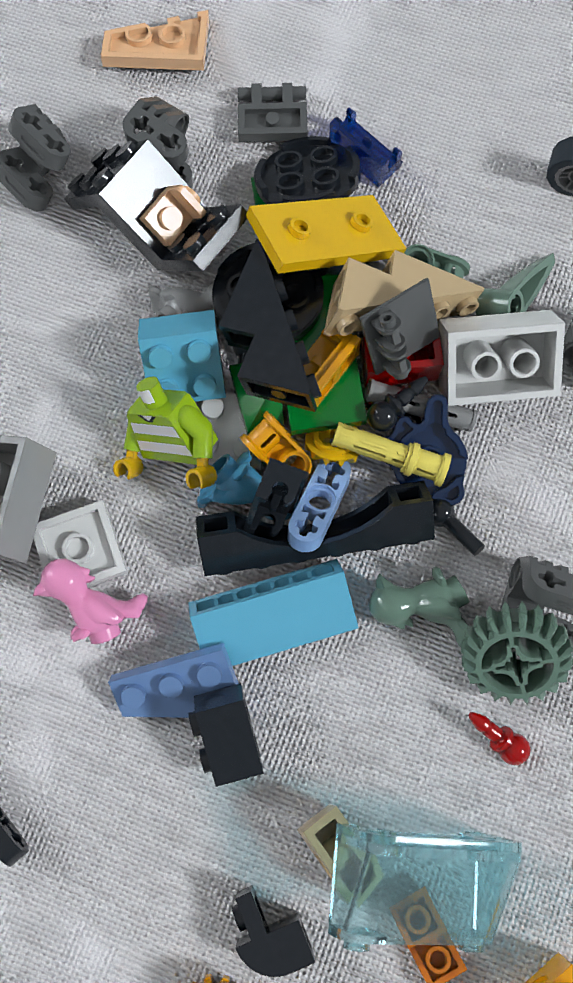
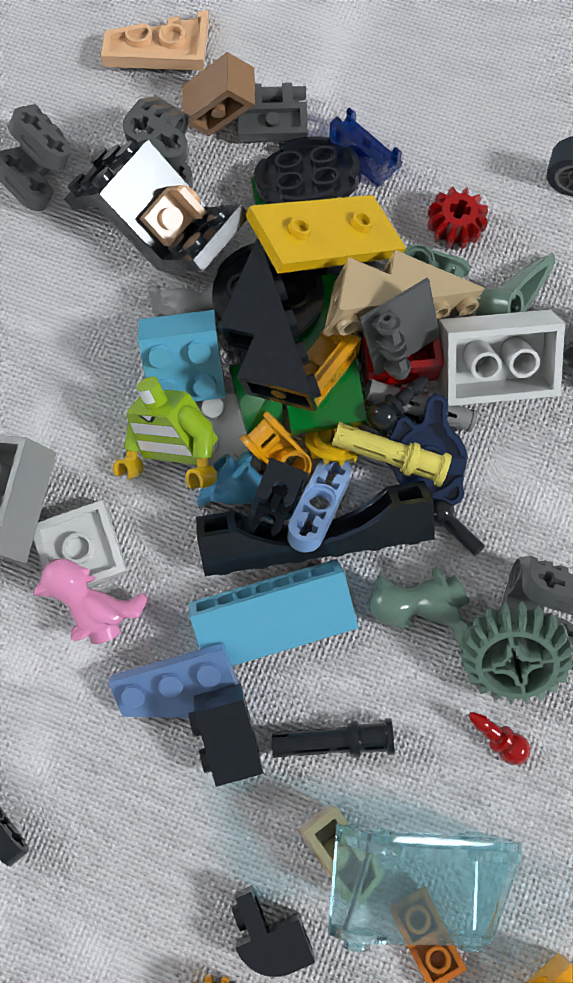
(219, 94): none -> medium nougat brick
(354, 739): none -> black pin
(455, 205): none -> red gear

